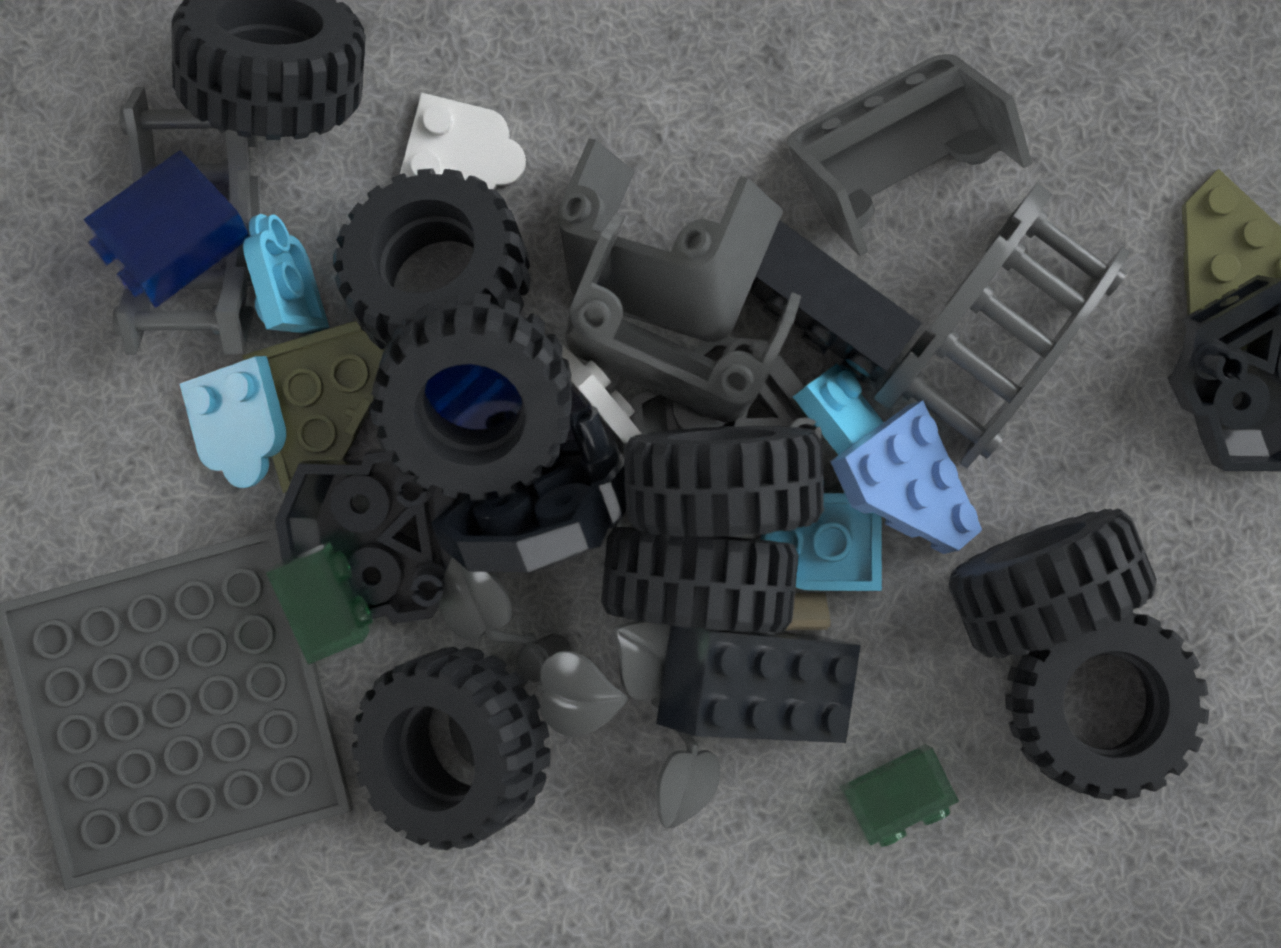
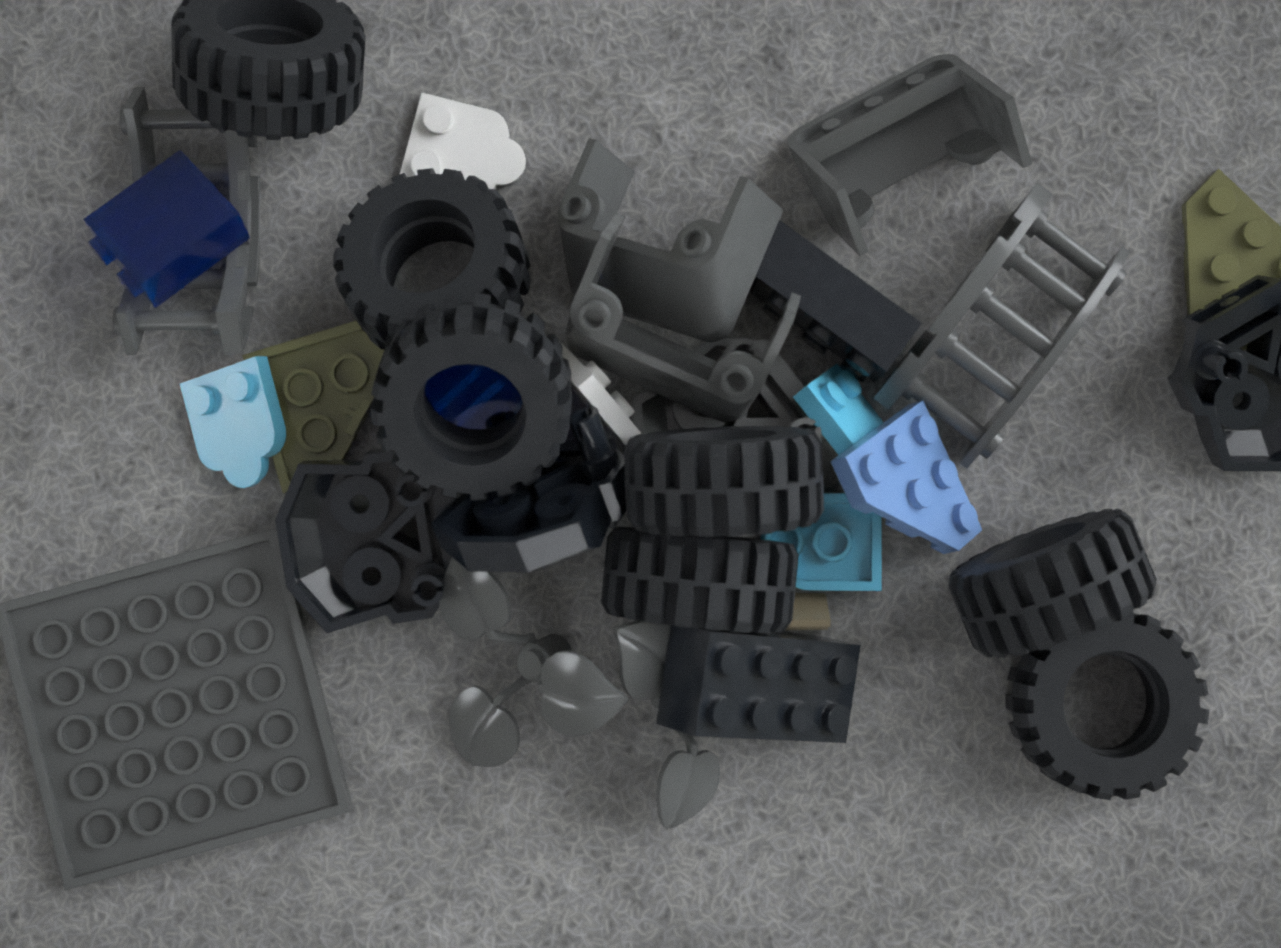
(282, 278): medium azure plate -> none
(320, 602): clear green brick -> none
(402, 766): black tyre -> none
(899, 796): clear green brick -> none

